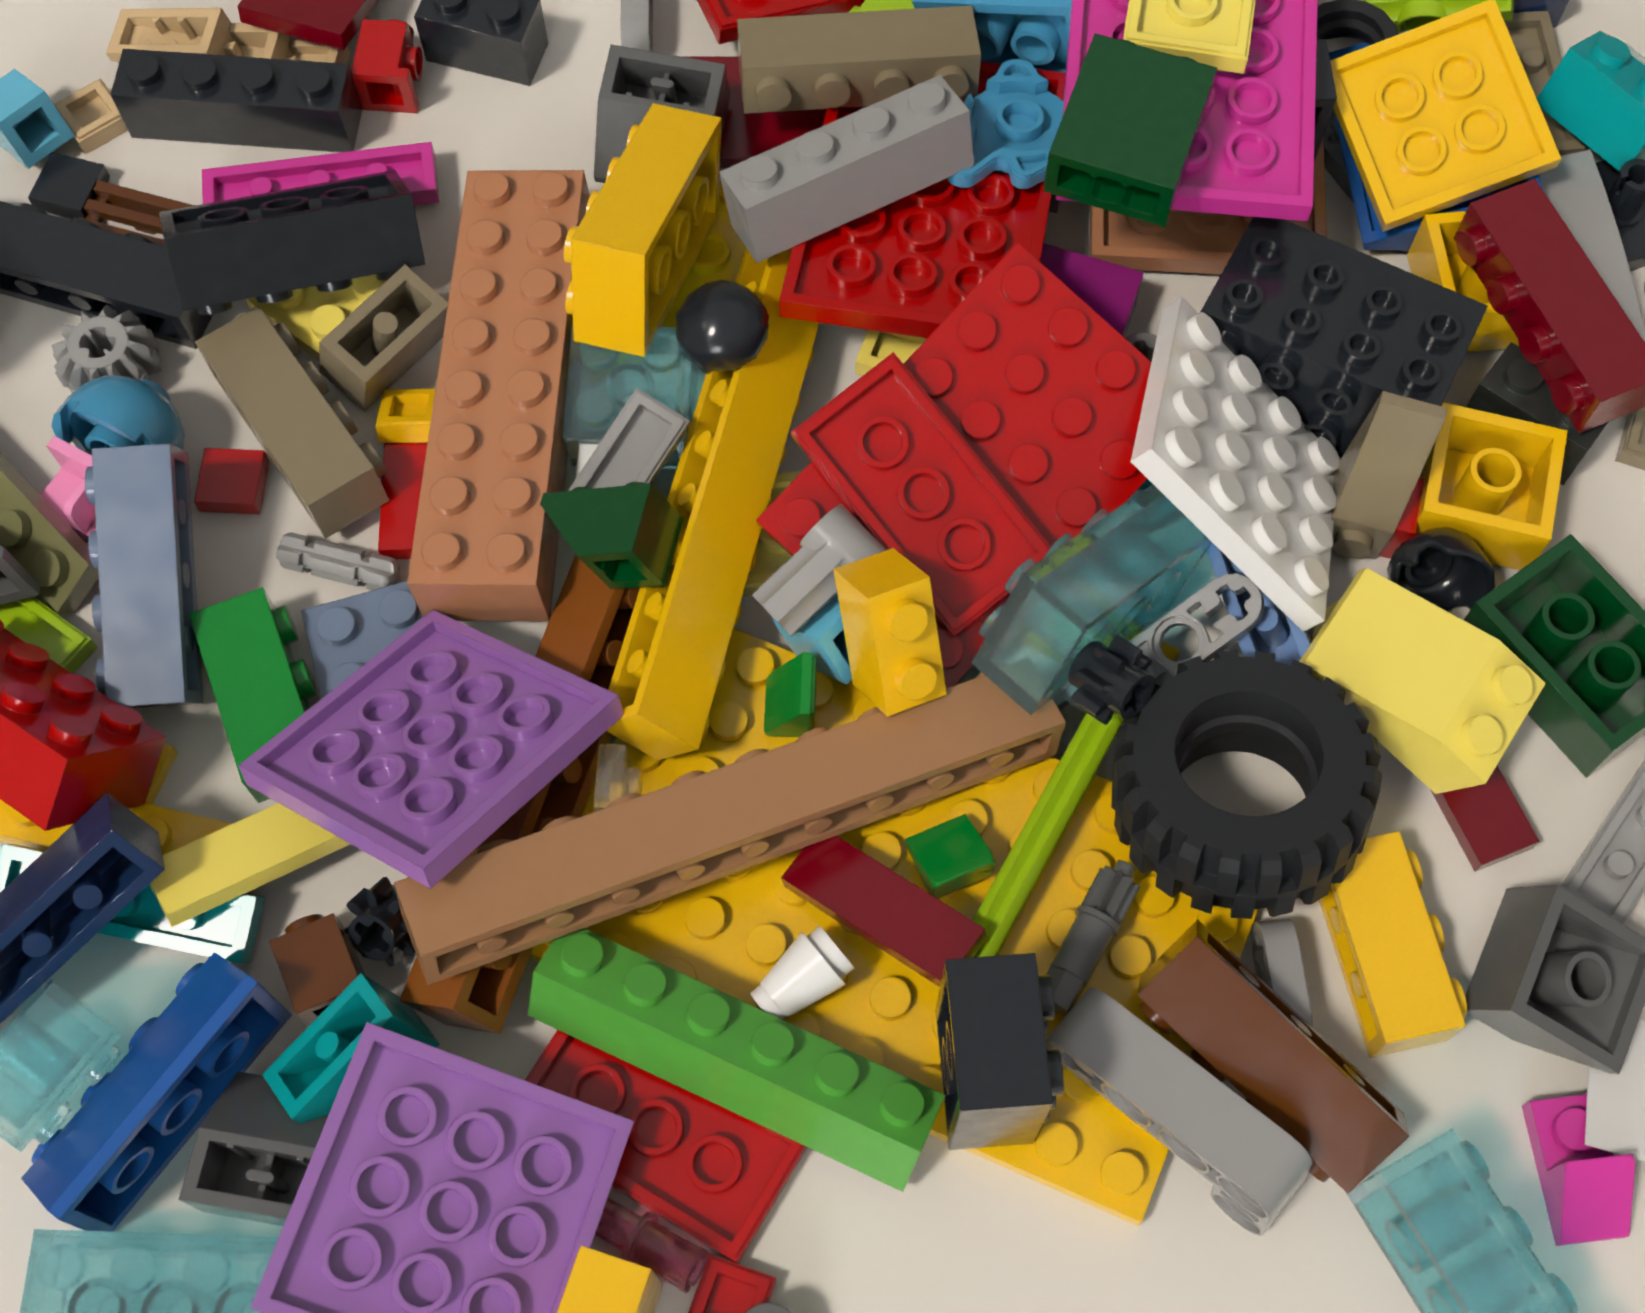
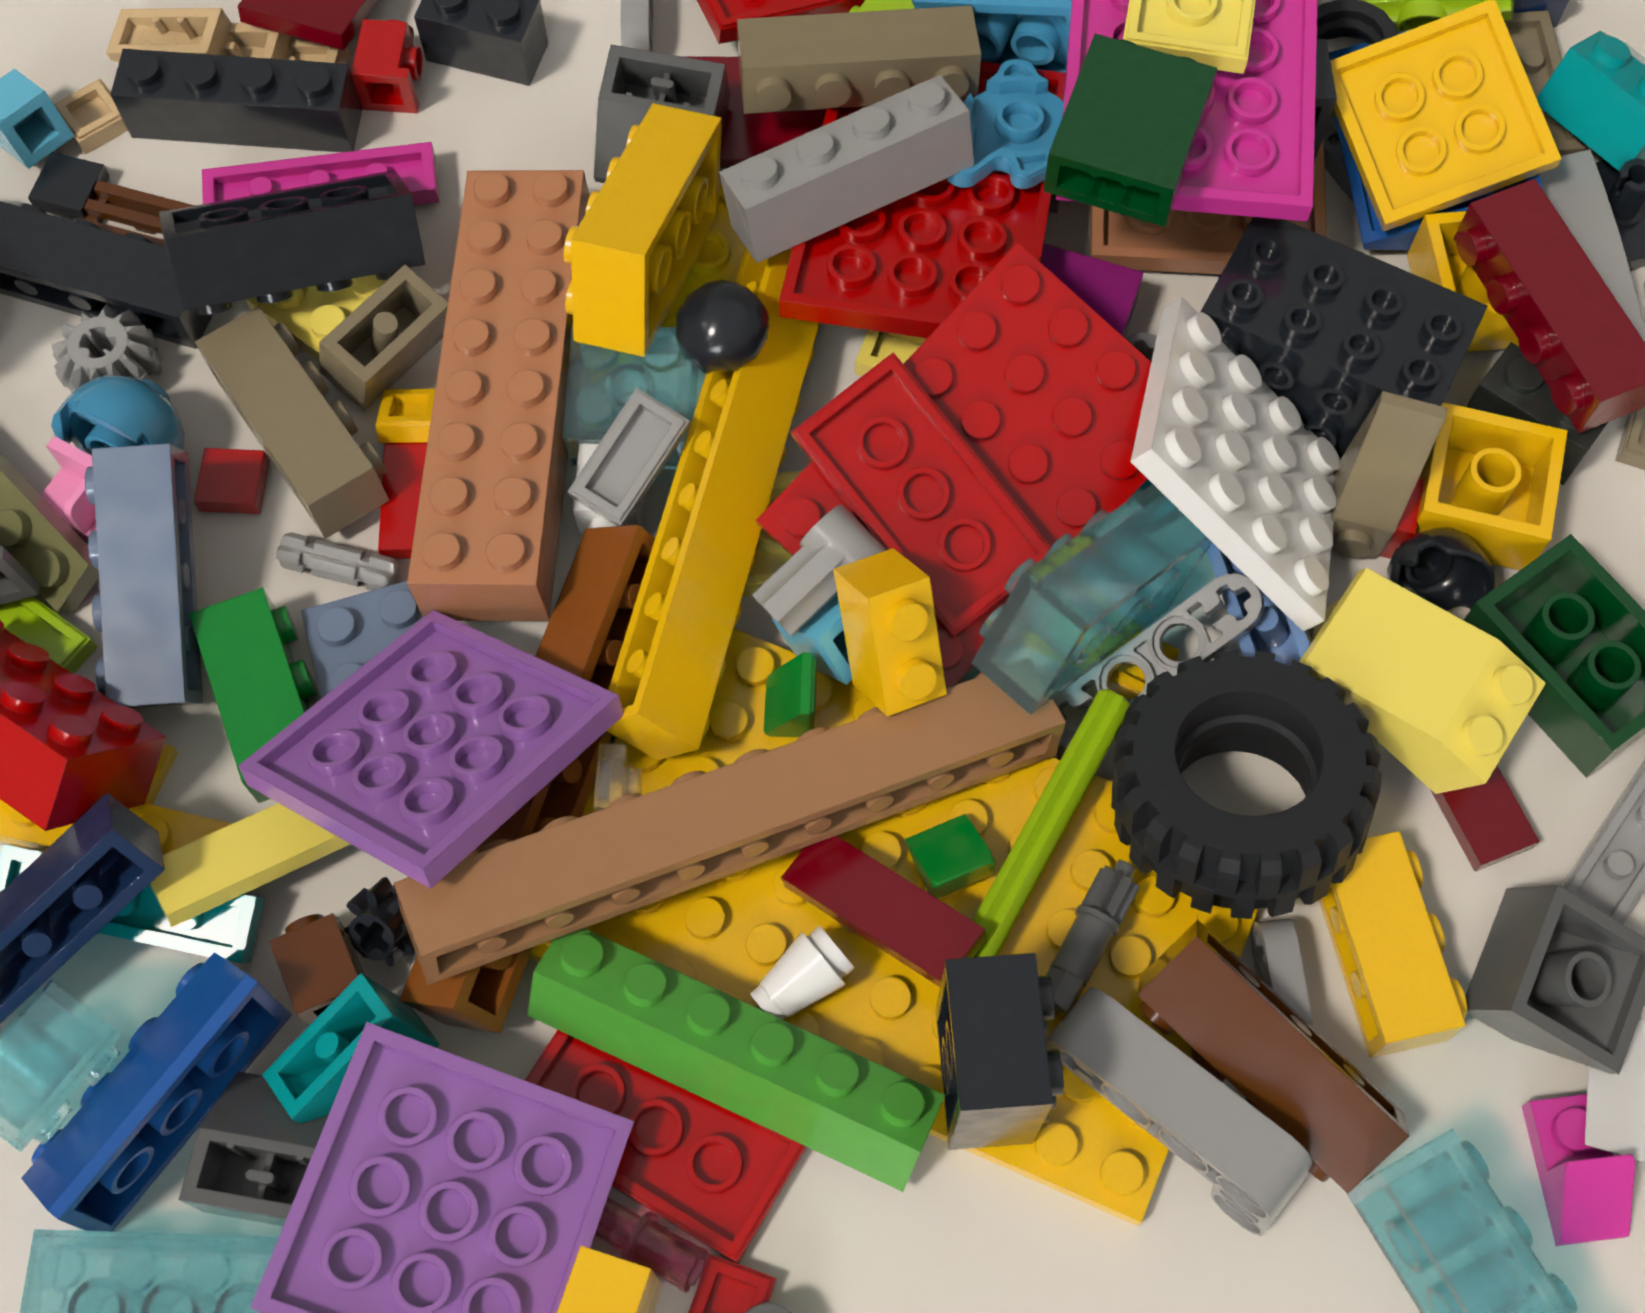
(618, 531): dark green slope -> none
(1111, 679): black gear -> none

